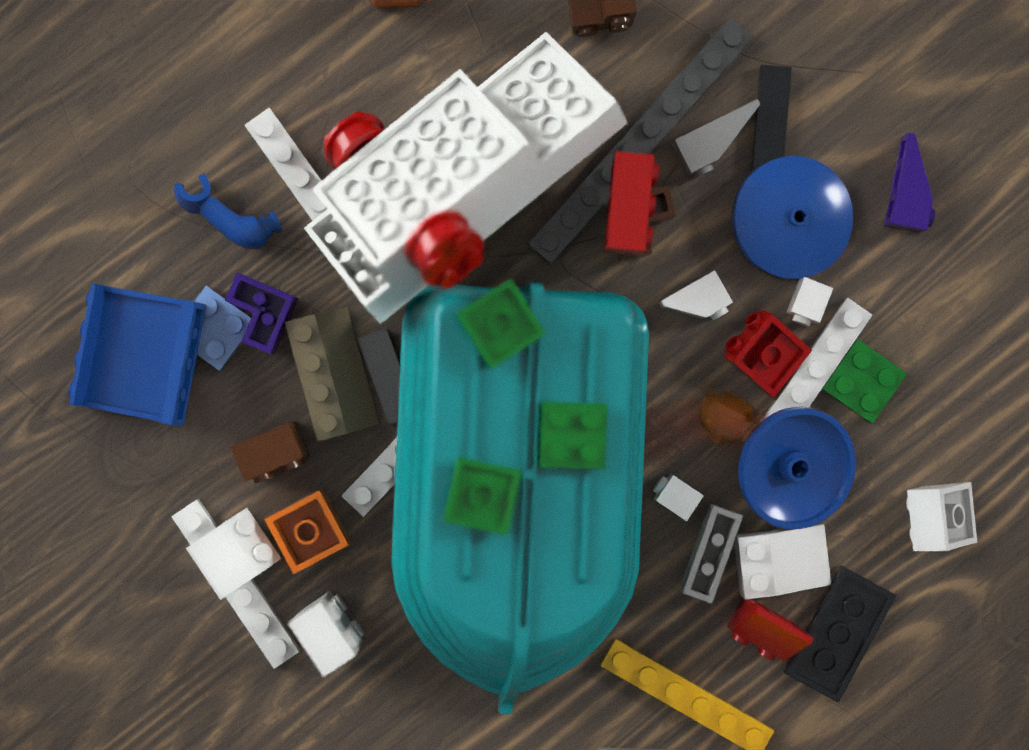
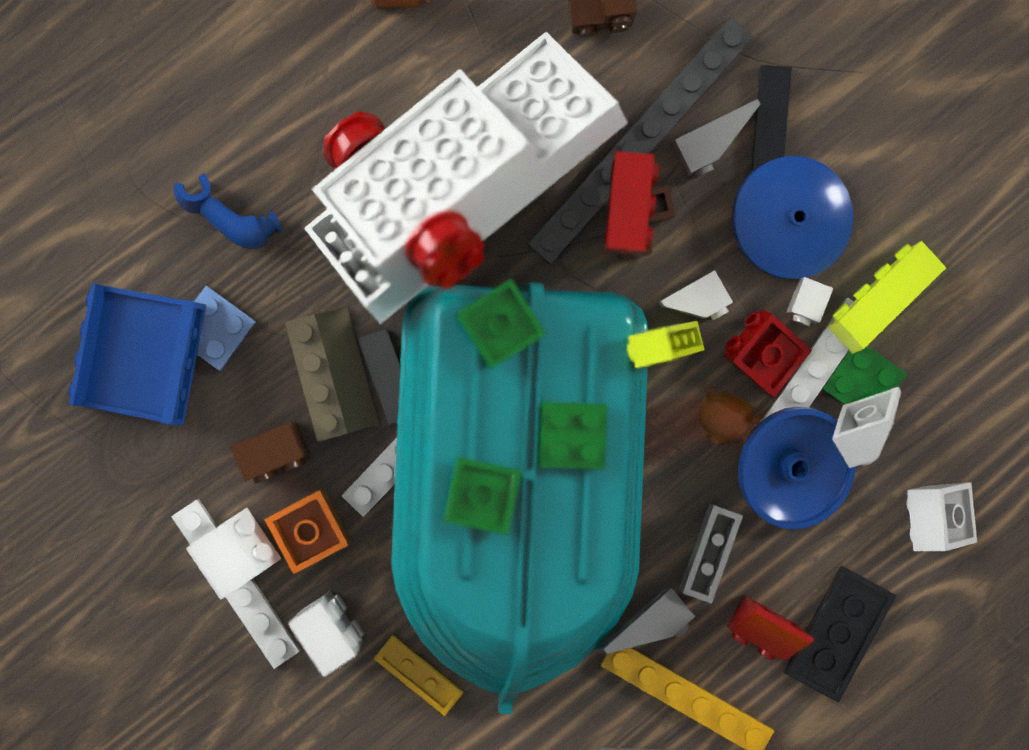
(269, 309): dark purple brick -> none
(287, 160): white plate -> none
(418, 674): none -> yellow tile
(657, 620): none -> light grey slope
(665, 344): none -> neon yellow brick
(677, 496): white brick -> none
(781, 561): white slope -> none
(865, 427): none -> white slope
(886, 297): none -> neon yellow brick
(910, 192): dark purple slope -> none

